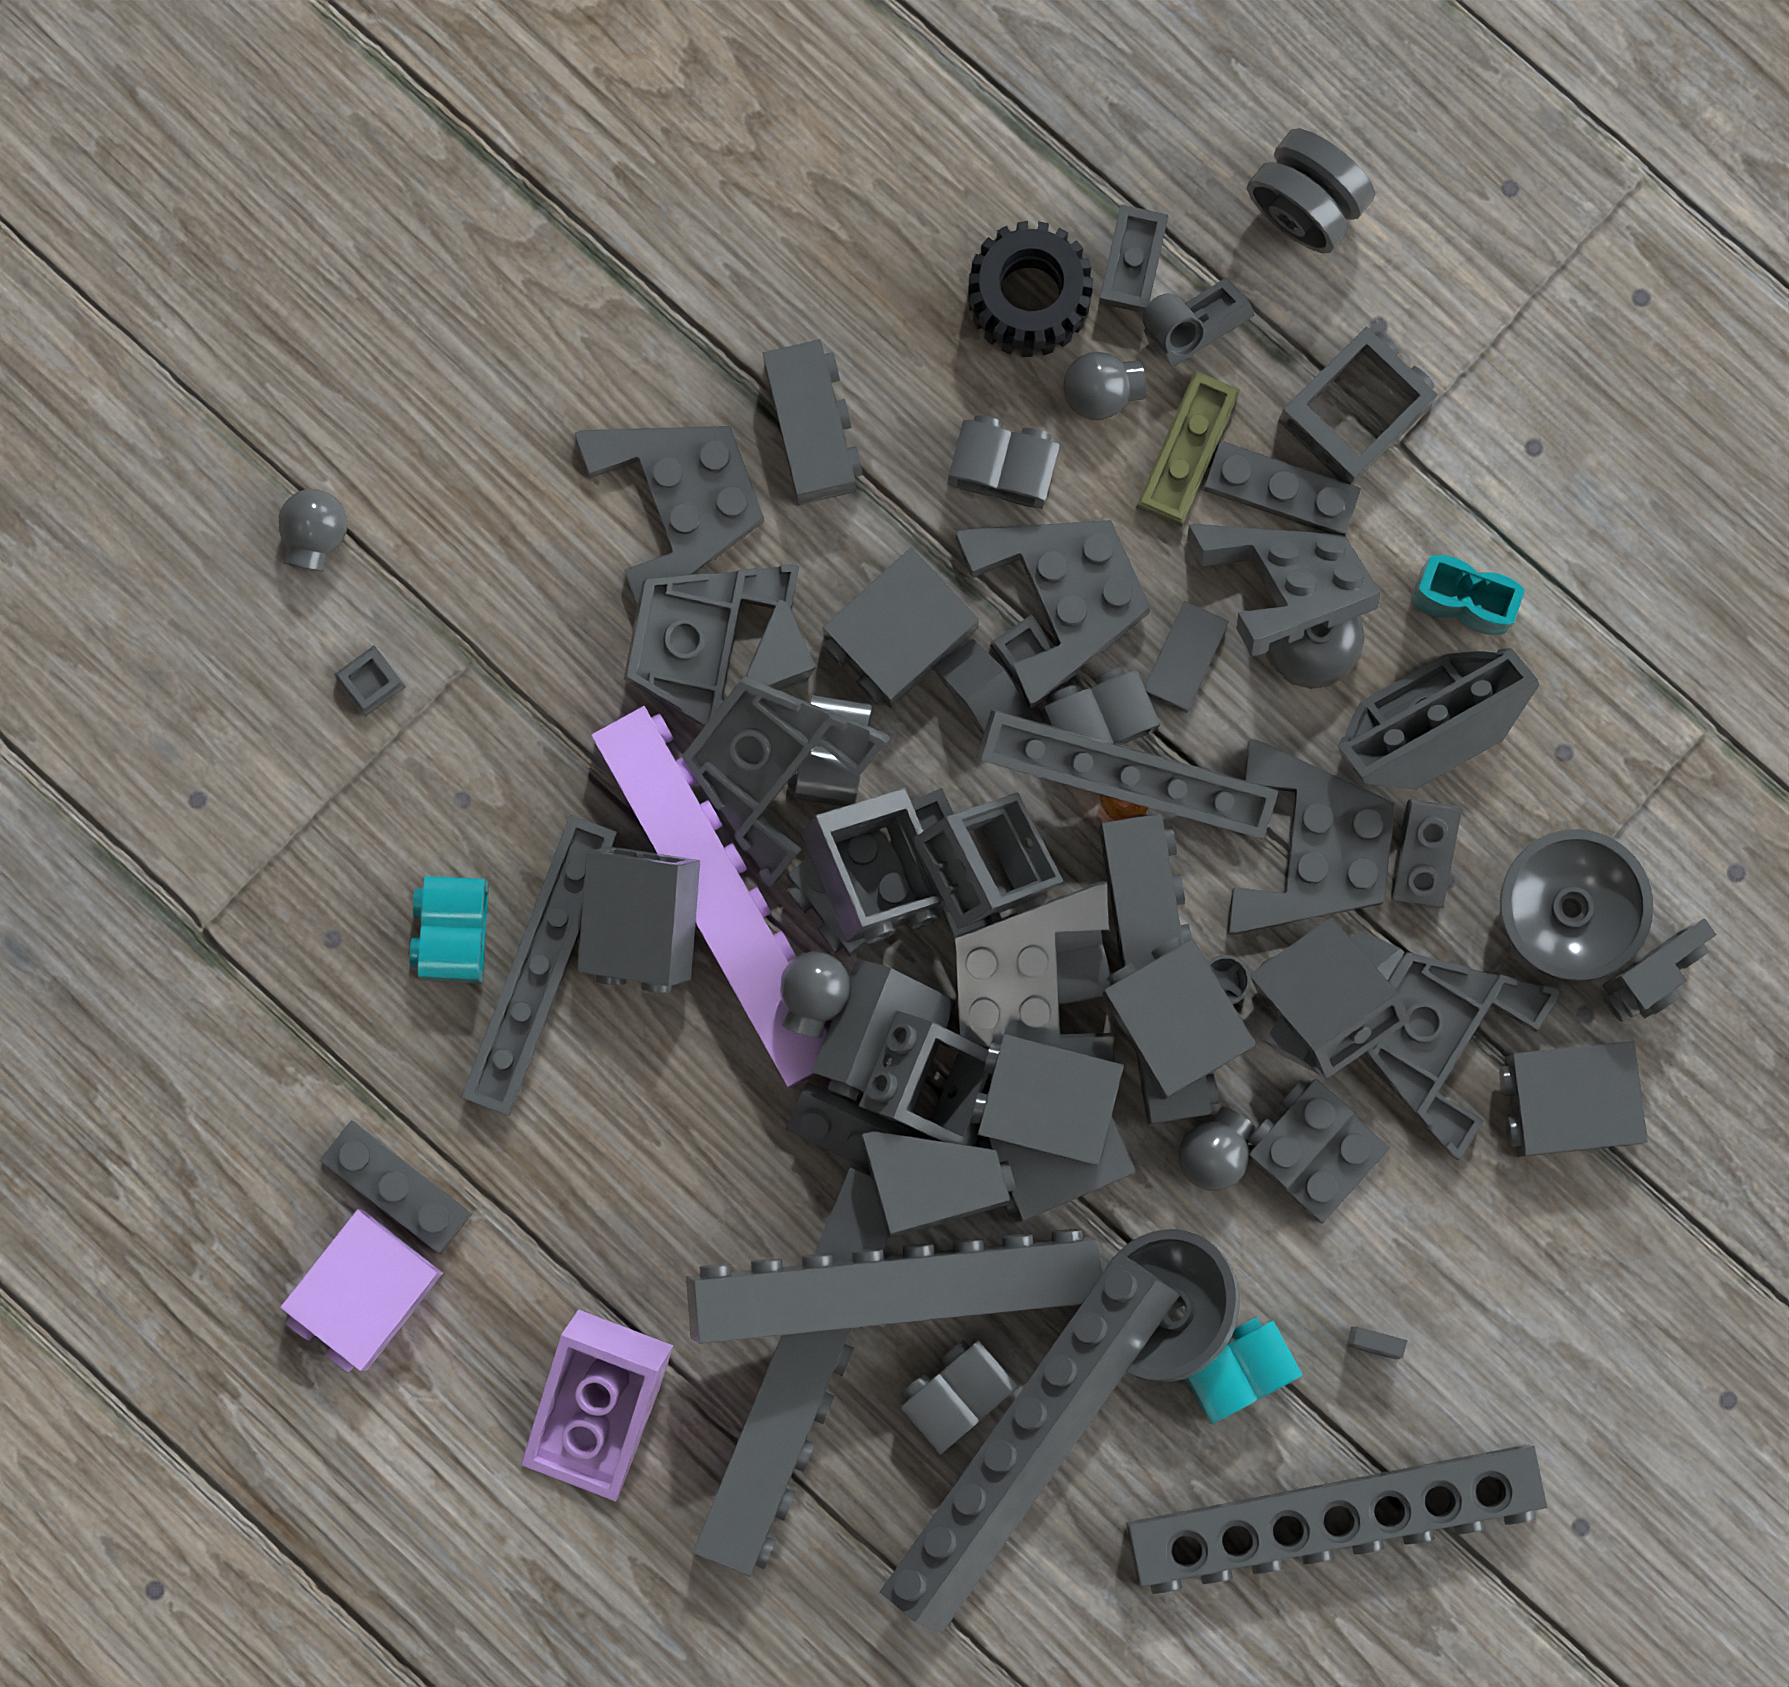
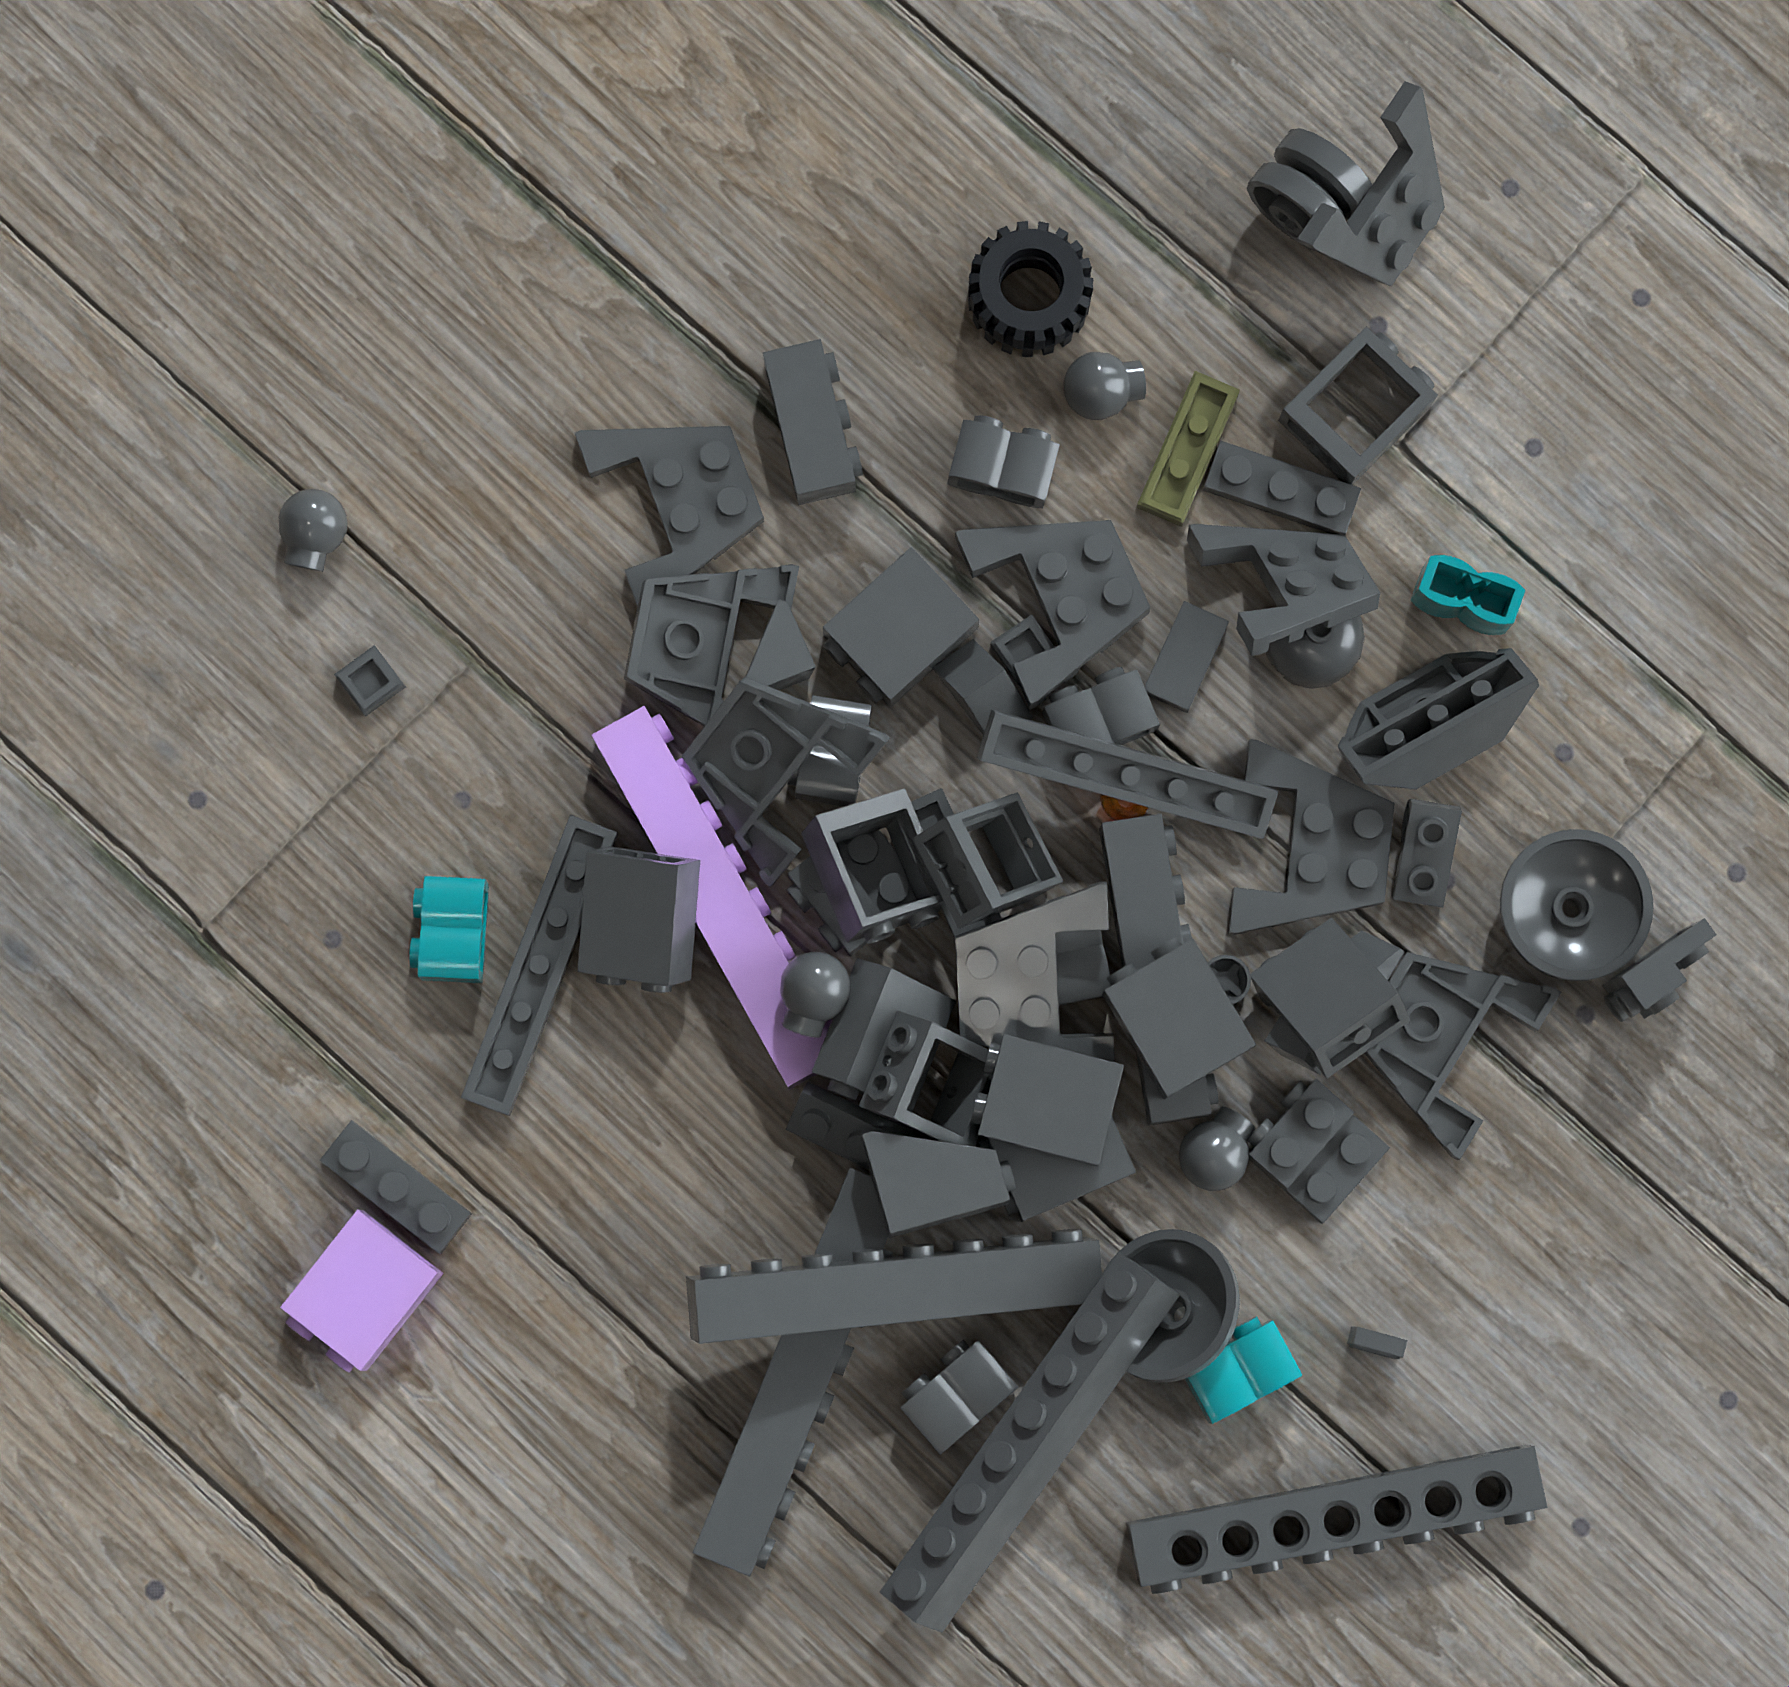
(596, 1404): lavender slope -> none
(1133, 258): dark grey plate -> none
(1183, 329): dark grey plate -> none
(1397, 207): none -> dark grey wing
(1574, 1099): dark grey brick -> none

